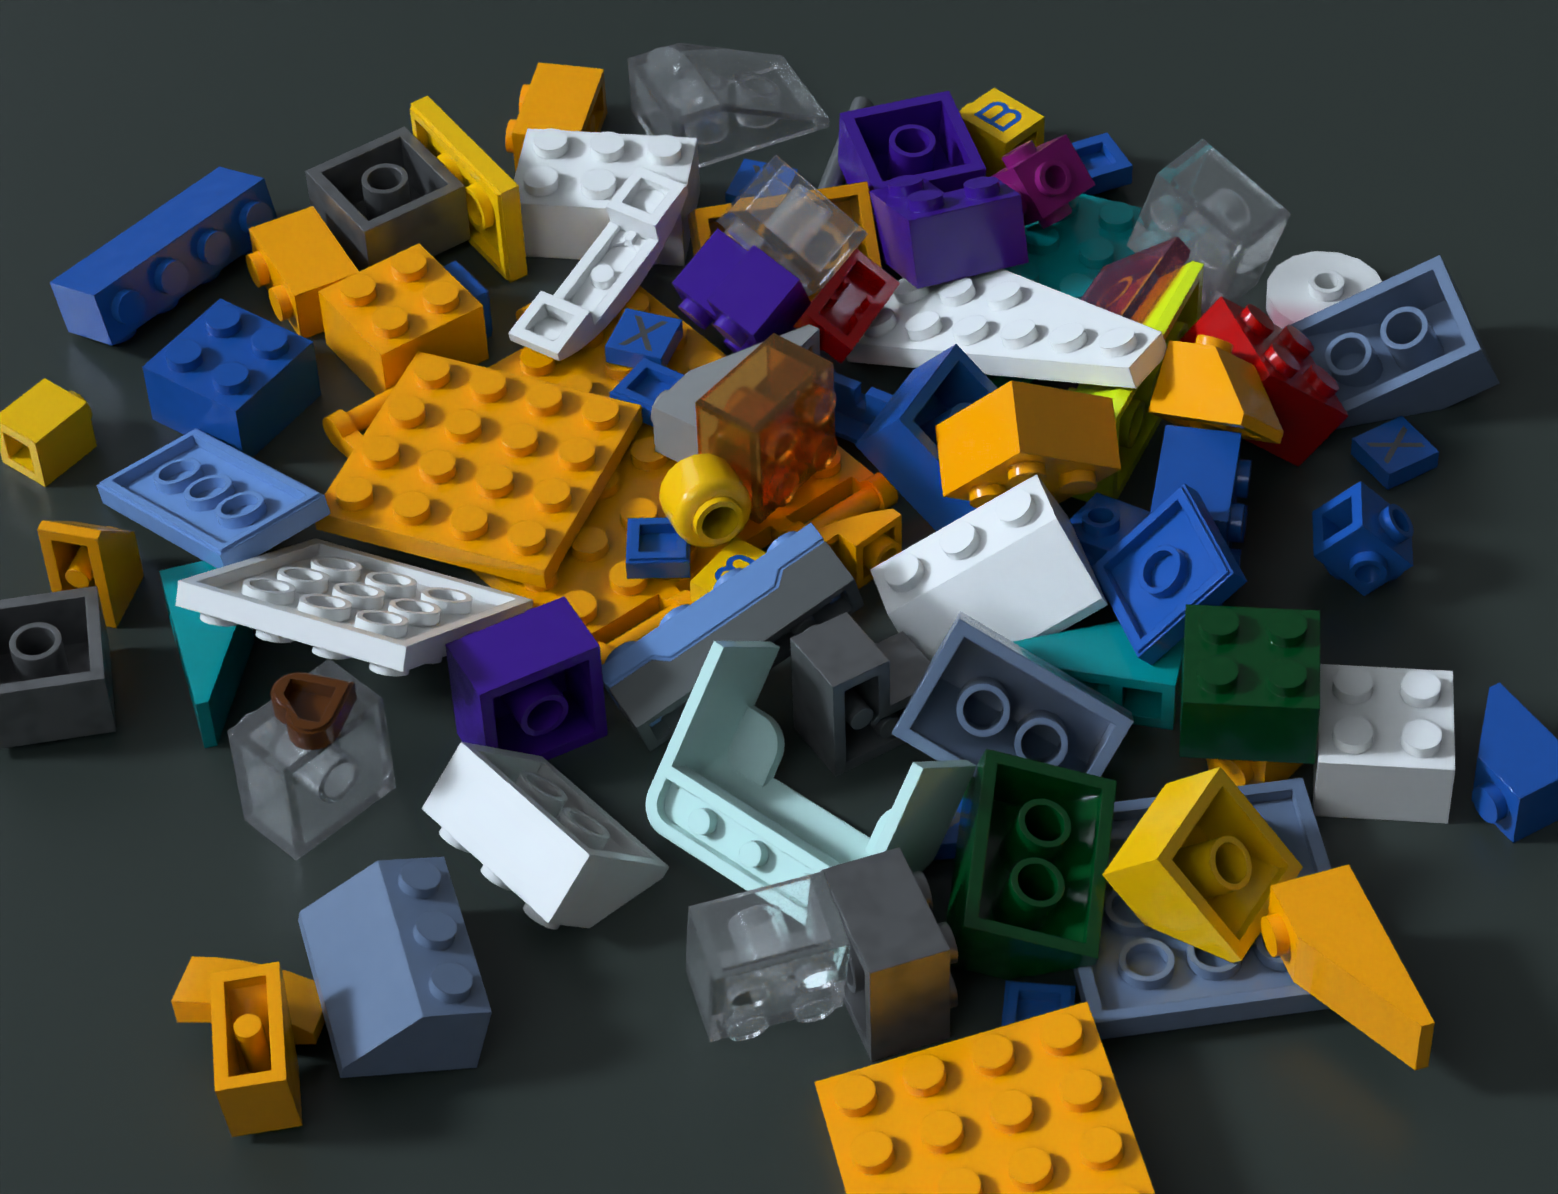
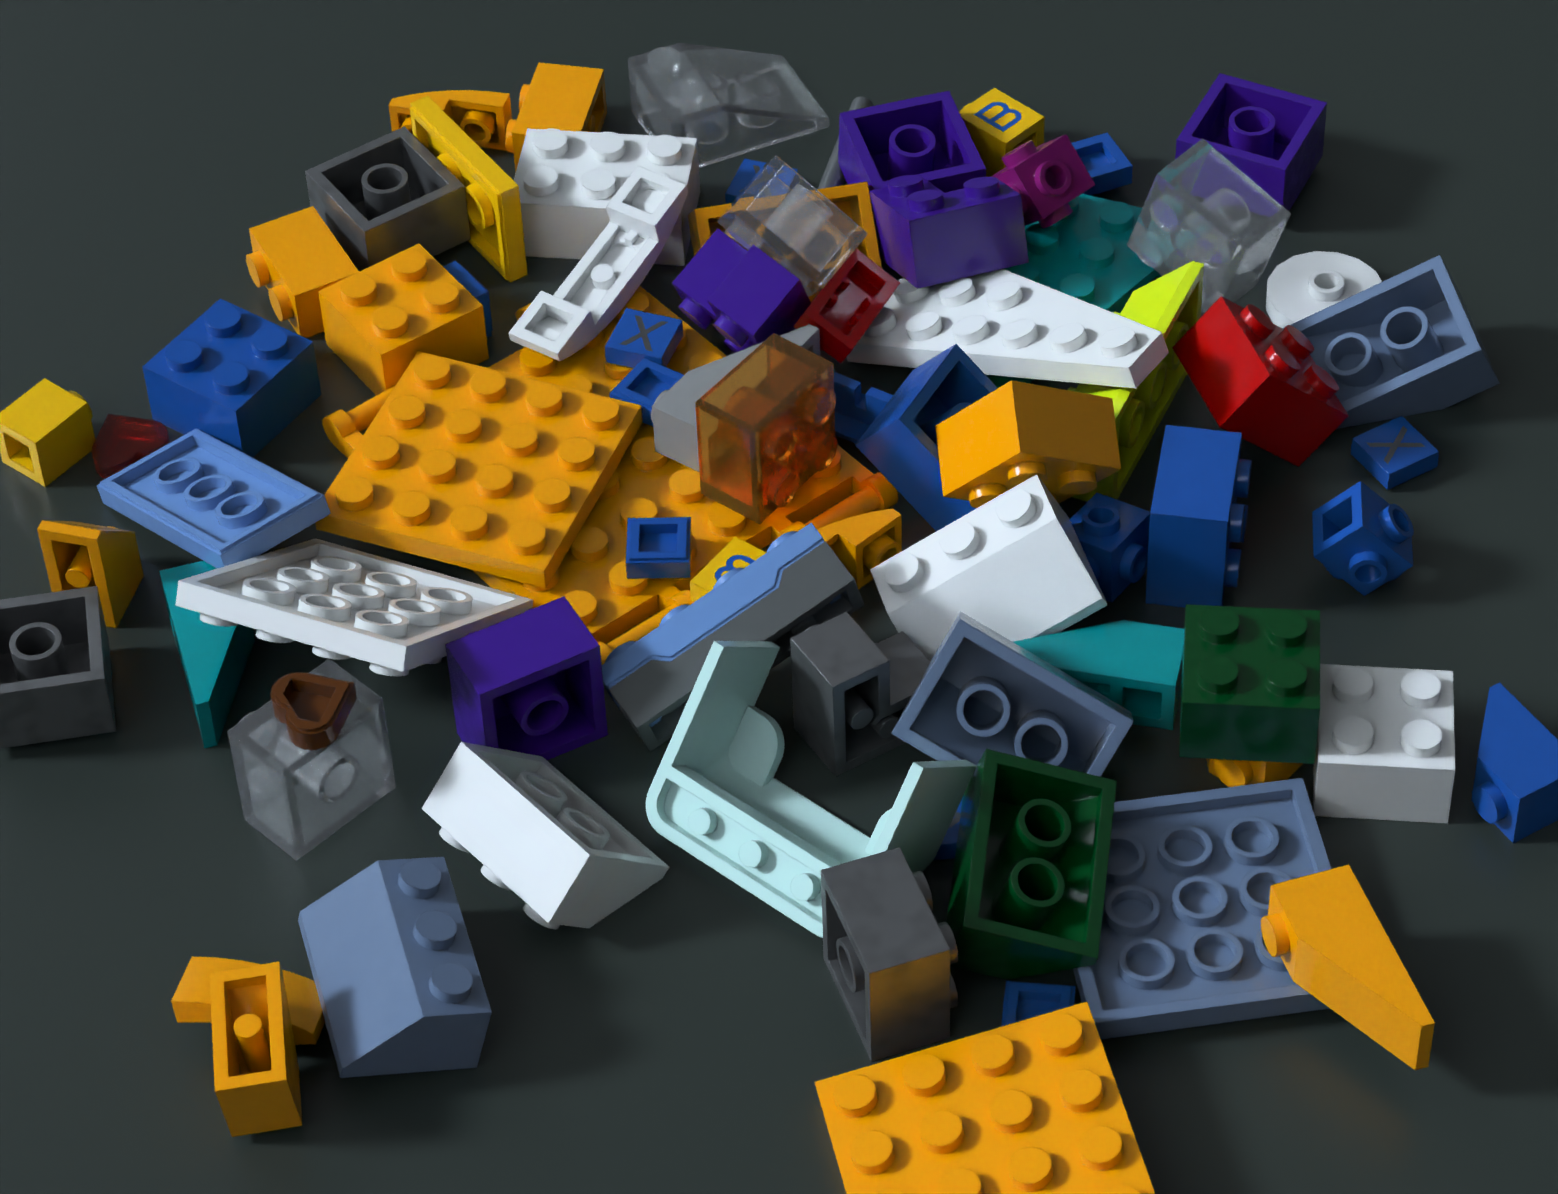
(126, 441): none -> clear red tile
(163, 256): blue brick -> none
(478, 113): none -> light orange slope
(705, 500): yellow head -> none
(767, 957): clear brick -> none
(1137, 281): clear pink tile -> none
(1163, 566): blue tile -> none
(1202, 865): yellow slope -> none
(1213, 390): light orange slope -> none
(1262, 132): none -> dark purple brick

